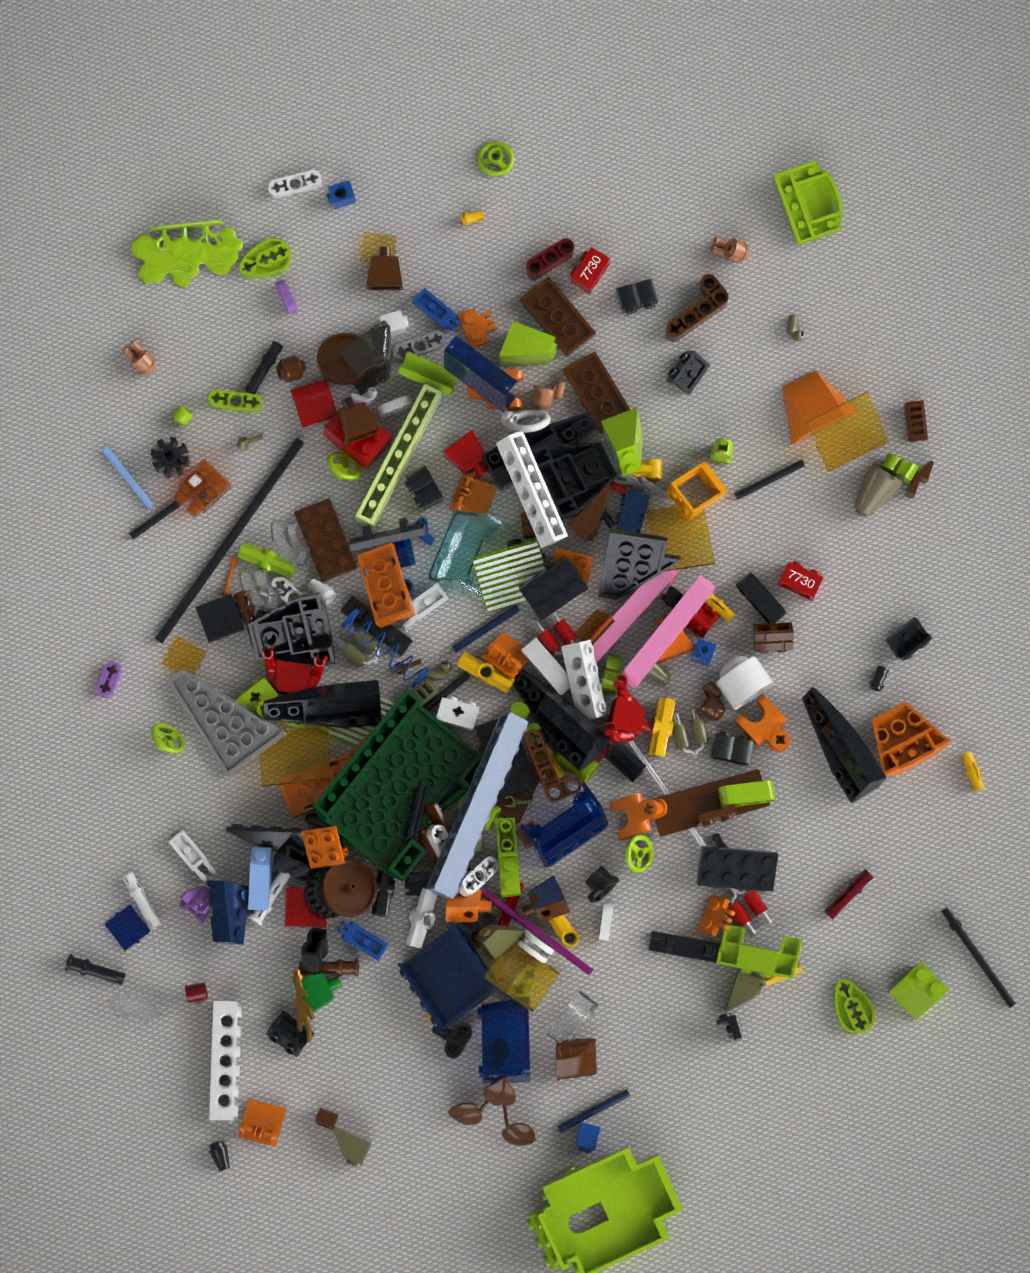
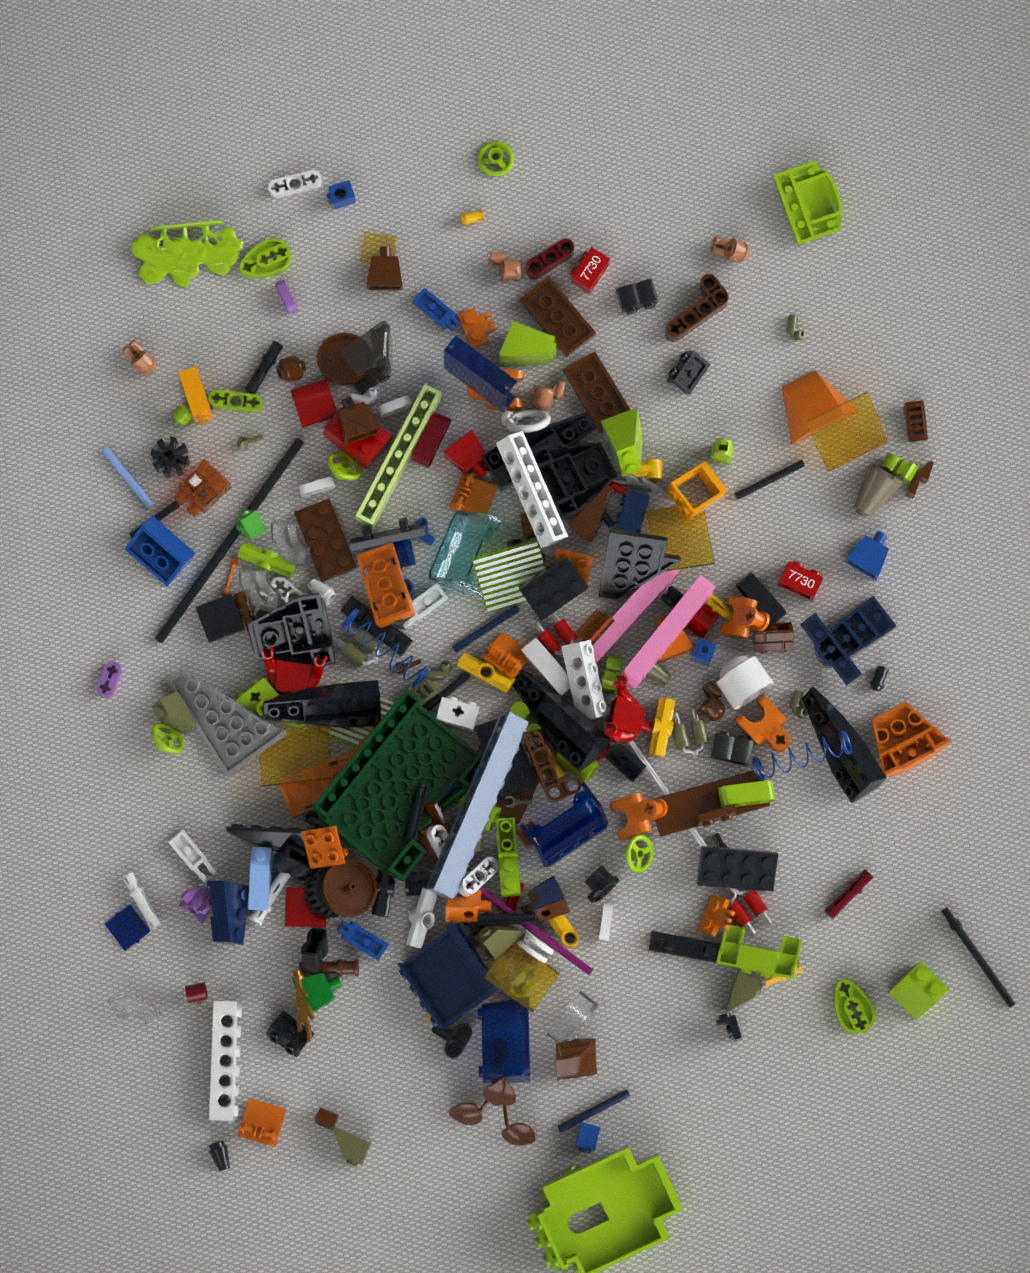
(86, 967): black pin -> none
(159, 551): none -> blue slope
(174, 713): none -> olive slope
(184, 657): clear yellow piece -> none
(196, 395): none -> light orange window
(250, 524): none -> bright green brick
(317, 487): none -> white beam
(396, 322): white brick -> none
(424, 488): black brick -> none
(427, 373): lime panel -> none
(431, 439): none -> dark red beam
(434, 346): light grey beam -> none
(506, 919): none -> black axle
(509, 269): none -> nougat piece
(744, 618): none -> orange piece
(756, 760): none -> blue piece
(796, 705): none -> olive arm
(848, 637): none -> dark blue slope
(869, 555): none -> blue torso
(908, 639): black bracket -> none
(972, 771): yellow pin -> none

